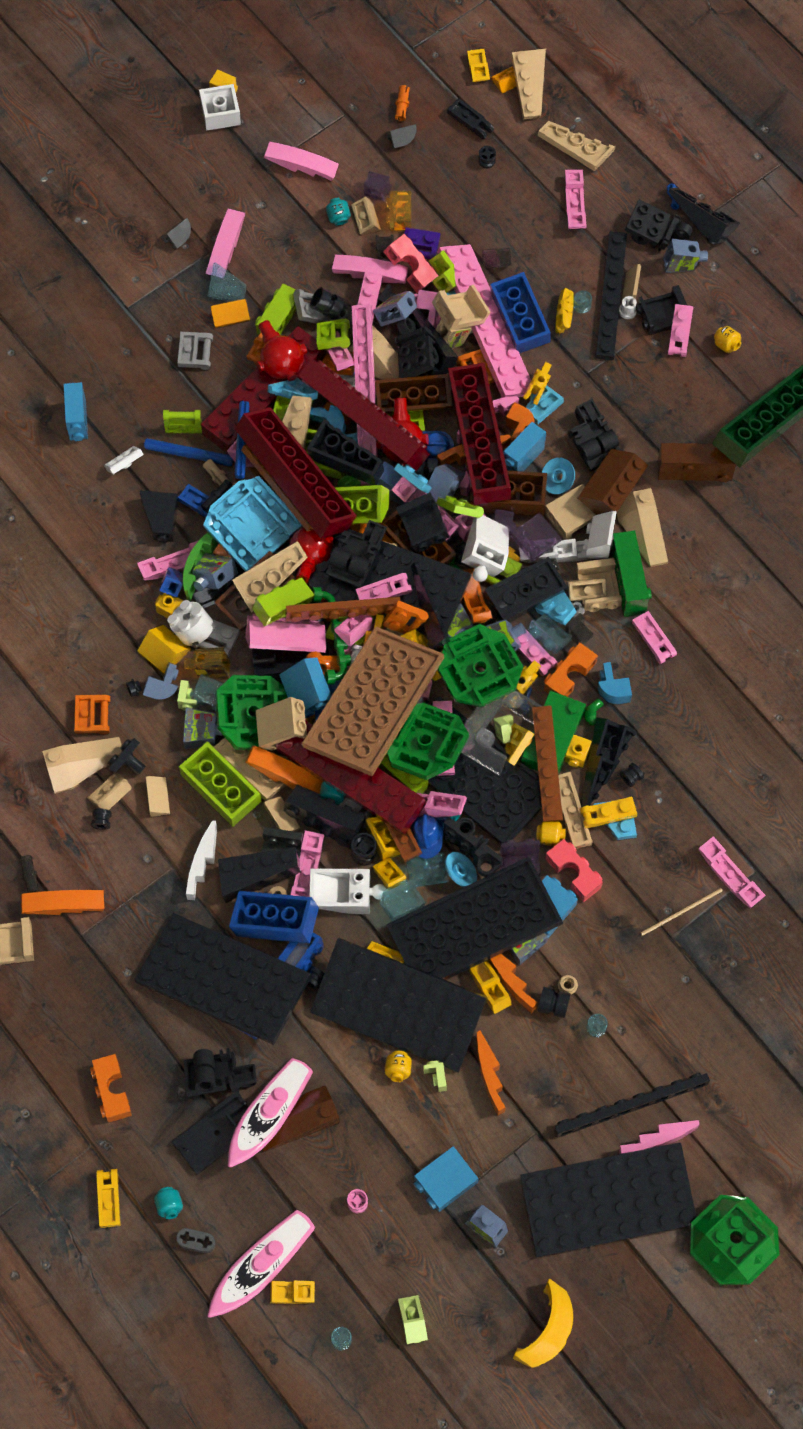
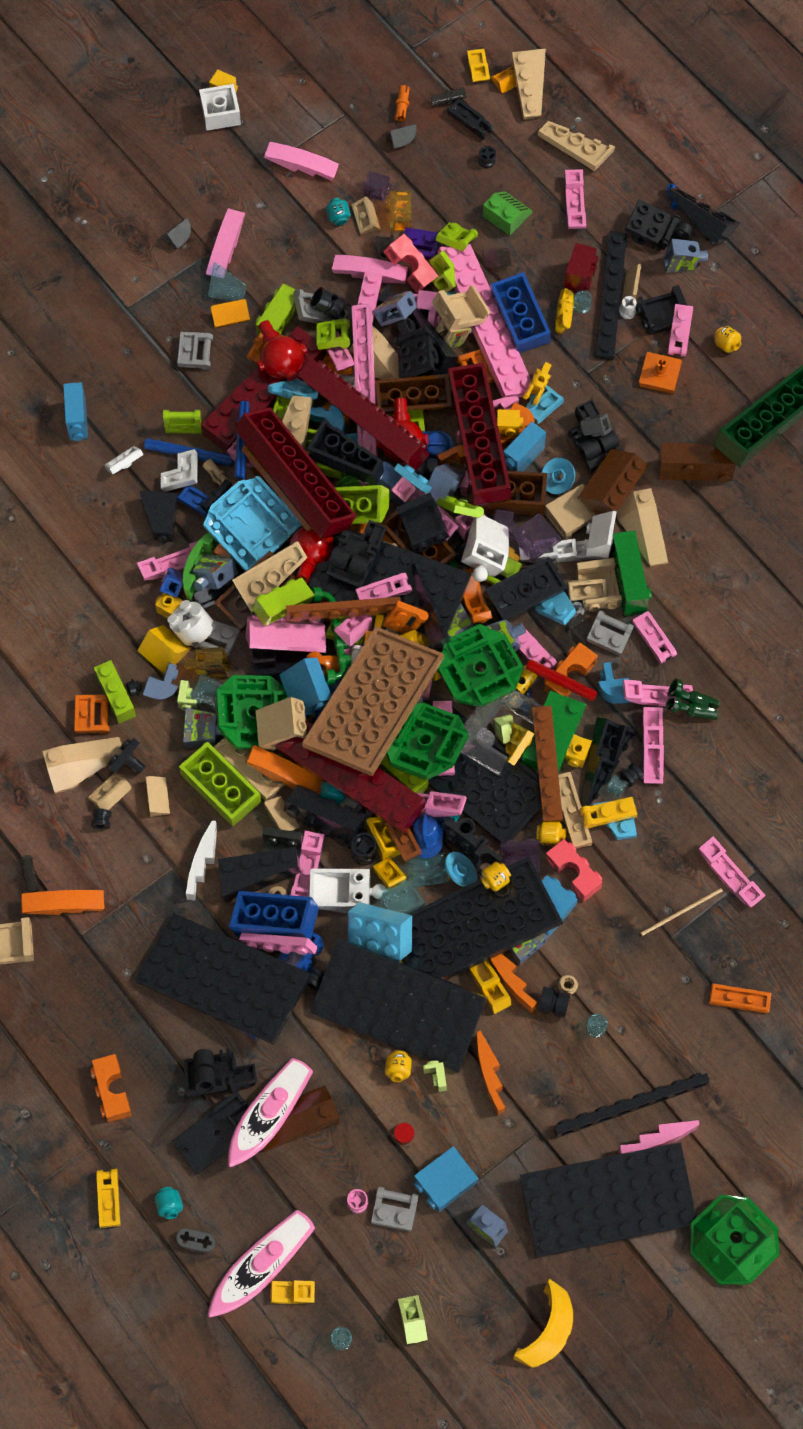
(115, 691): none -> lime arch
(184, 474): none -> white plate
(279, 943): none -> bright pink plate
(380, 930): none -> medium azure brick
(394, 1216): none -> light grey plate
(404, 1133): none -> red tile
(448, 97): none -> clear smoke pin
(453, 232): none -> lime plate
(495, 876): none -> yellow head
(505, 212): none -> bright green slope
(509, 422): none -> yellow brick
(549, 633): clear light blue bracket -> none
(561, 680): none -> red axle
(581, 268): none -> dark red brick
(590, 711): green arm -> none
(596, 425): none -> dark grey brick
(607, 638): none -> light grey plate
(617, 786): none -> clear light blue wheel
(648, 694): none -> bright pink slope
(653, 745): none -> bright pink slope
(660, 372): none -> orange tile
(698, 706): none -> dark green piece
(740, 998): none -> orange tile

